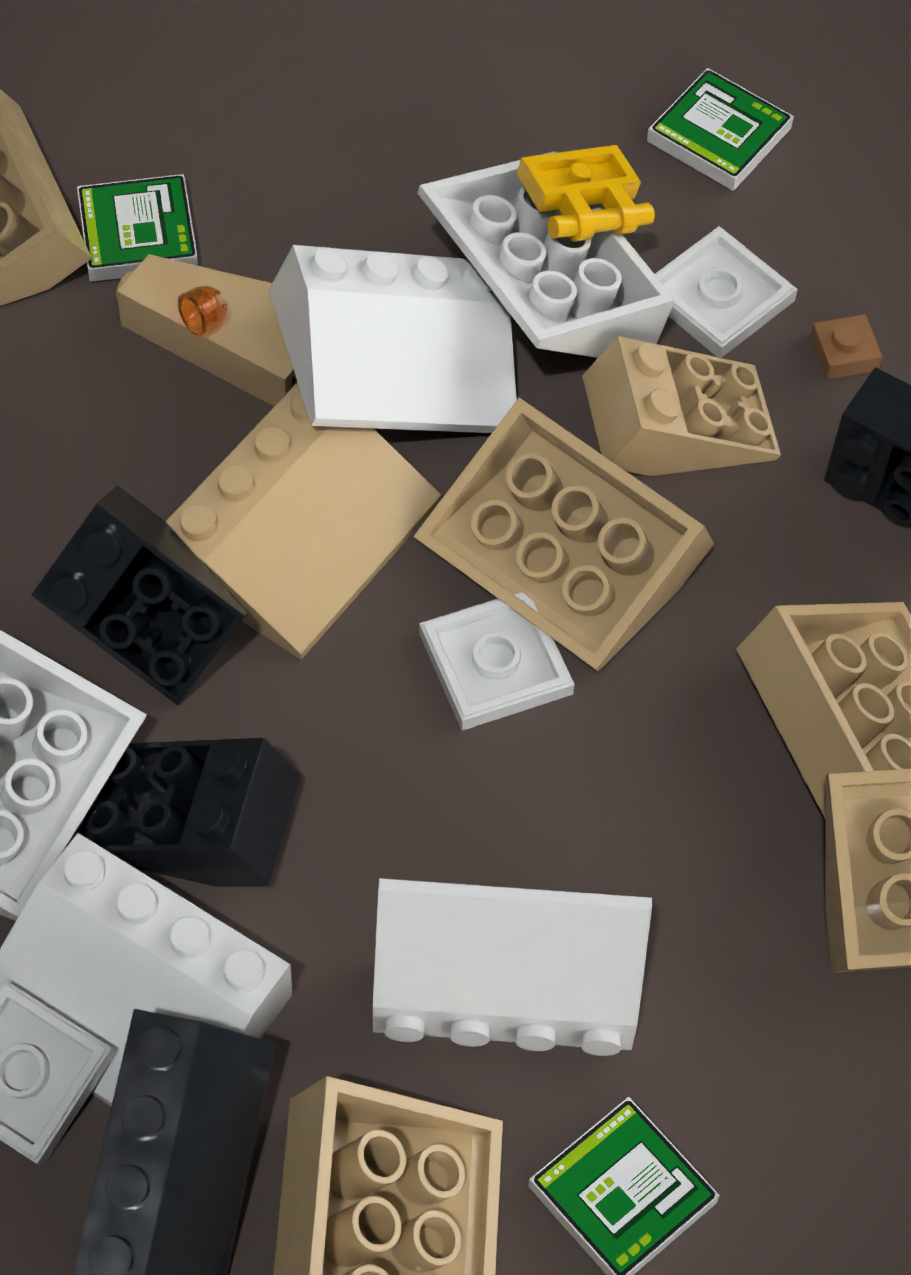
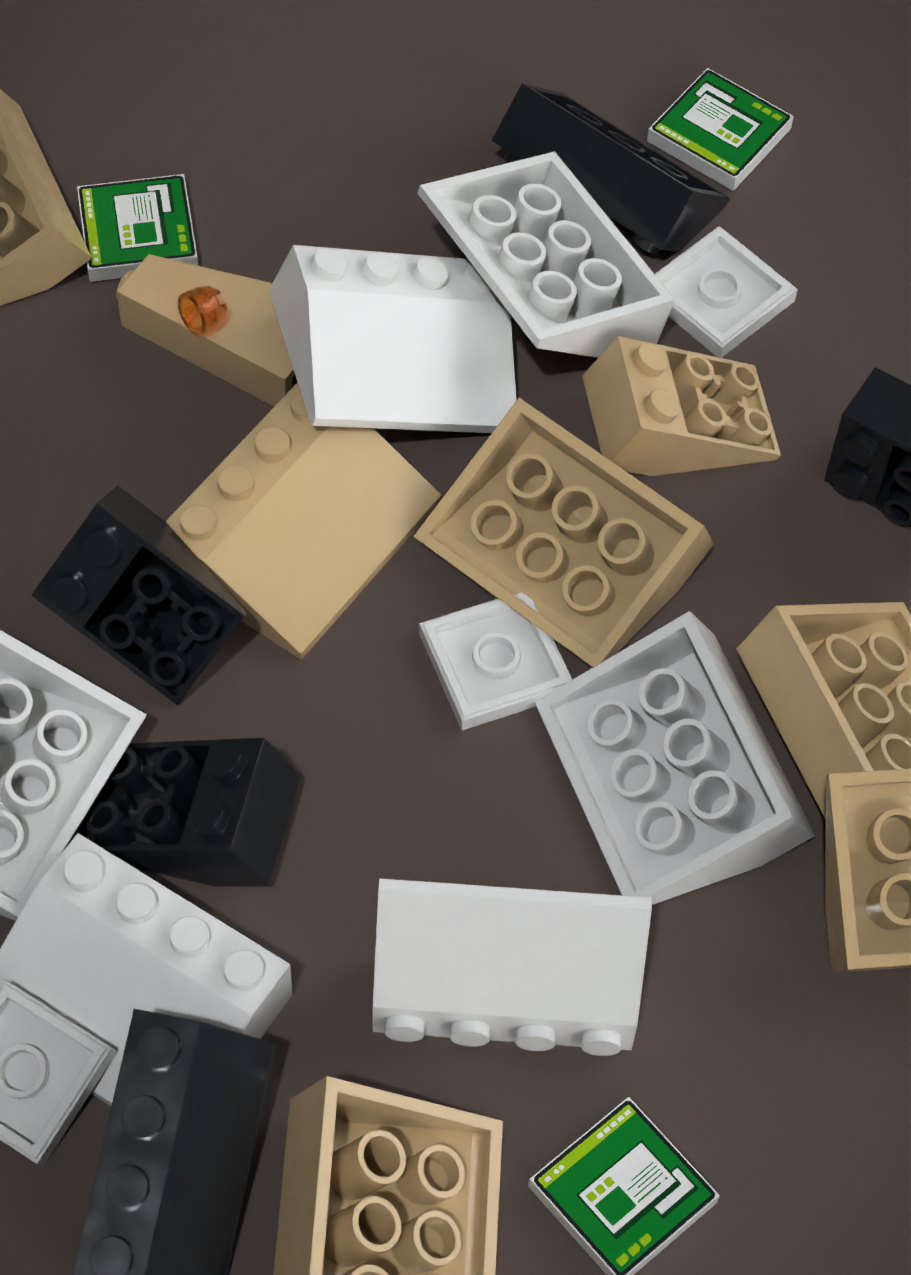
(585, 178): yellow plate -> none
(623, 175): none -> black slope
(672, 765): none -> white slope
(846, 346): medium nougat plate -> none

